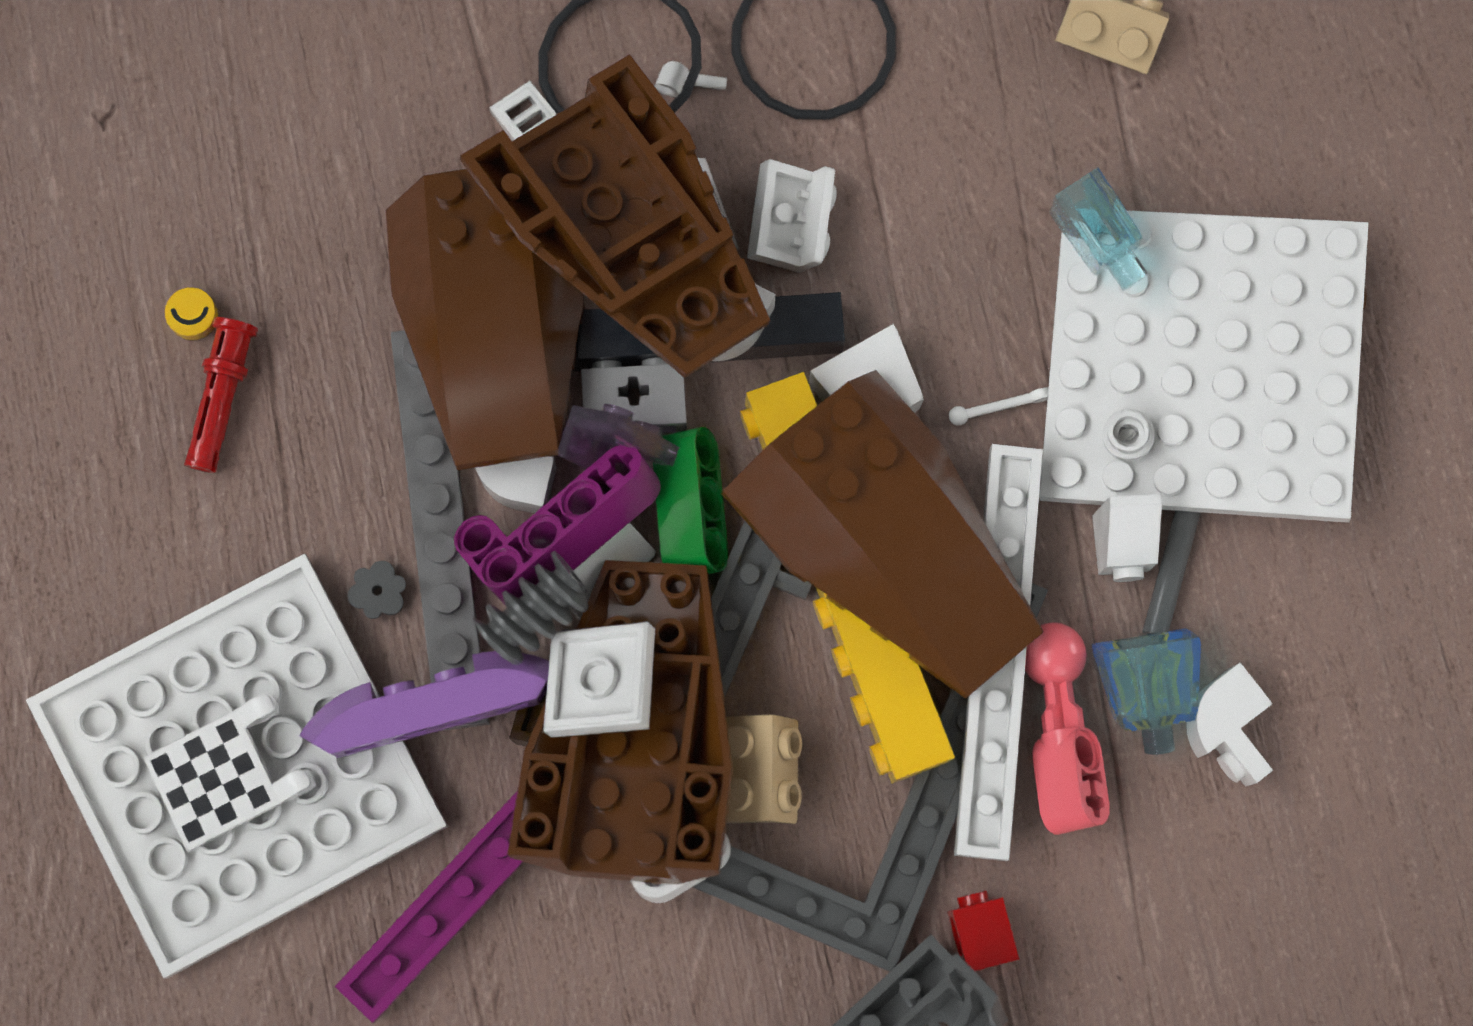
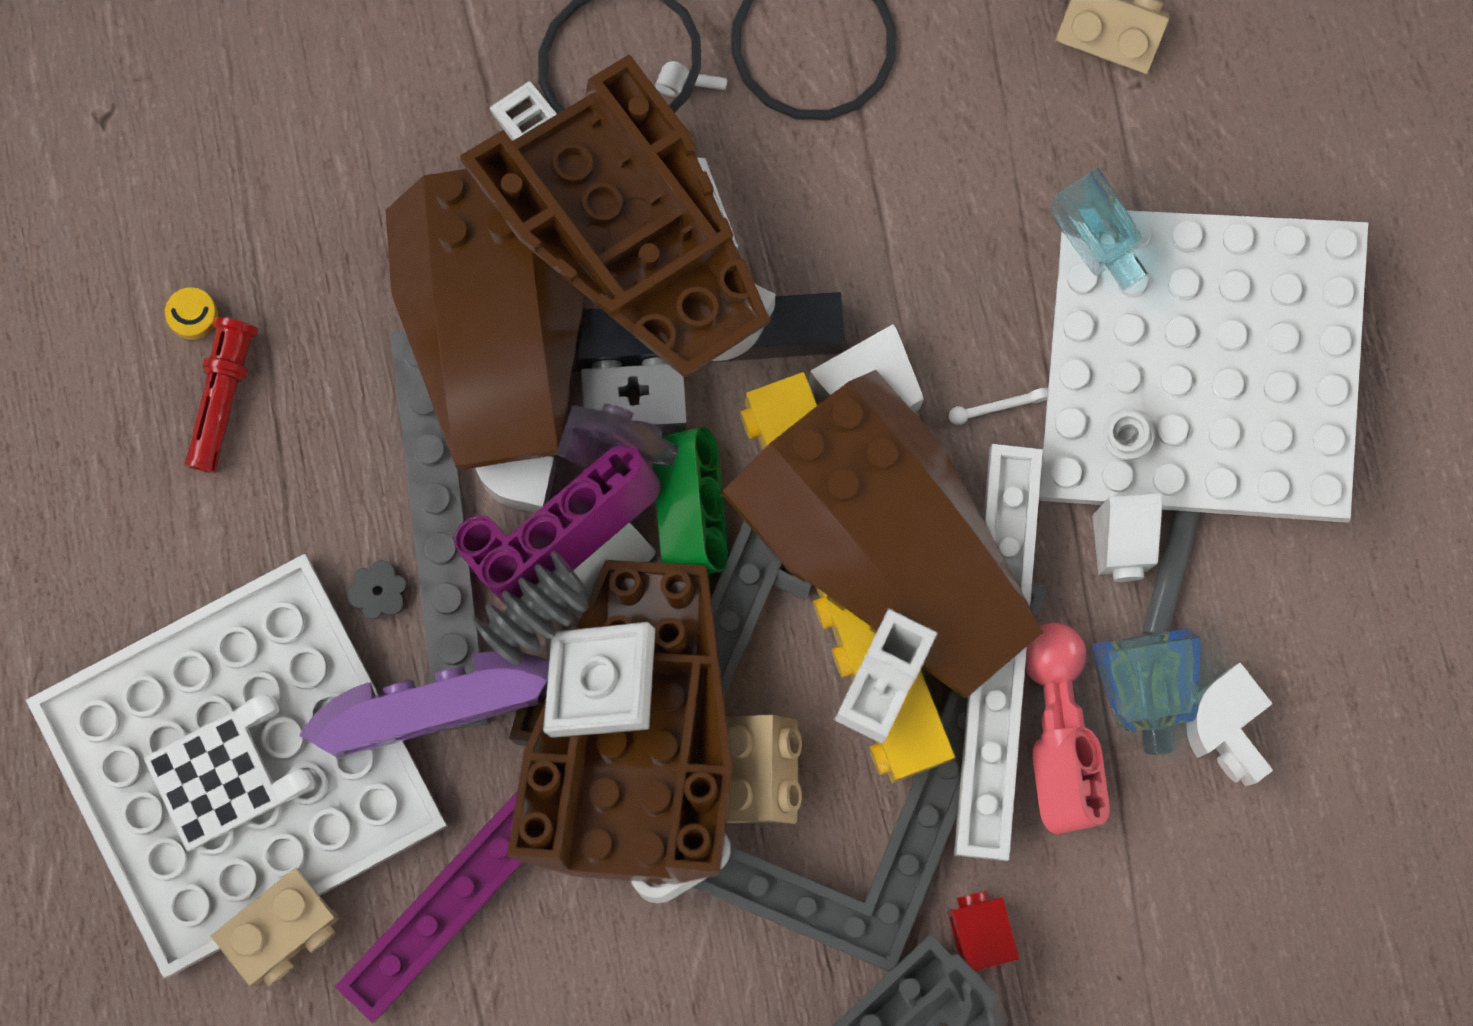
(275, 929): none -> tan bracket
(791, 216): white bracket -> none
(885, 676): none -> white brick

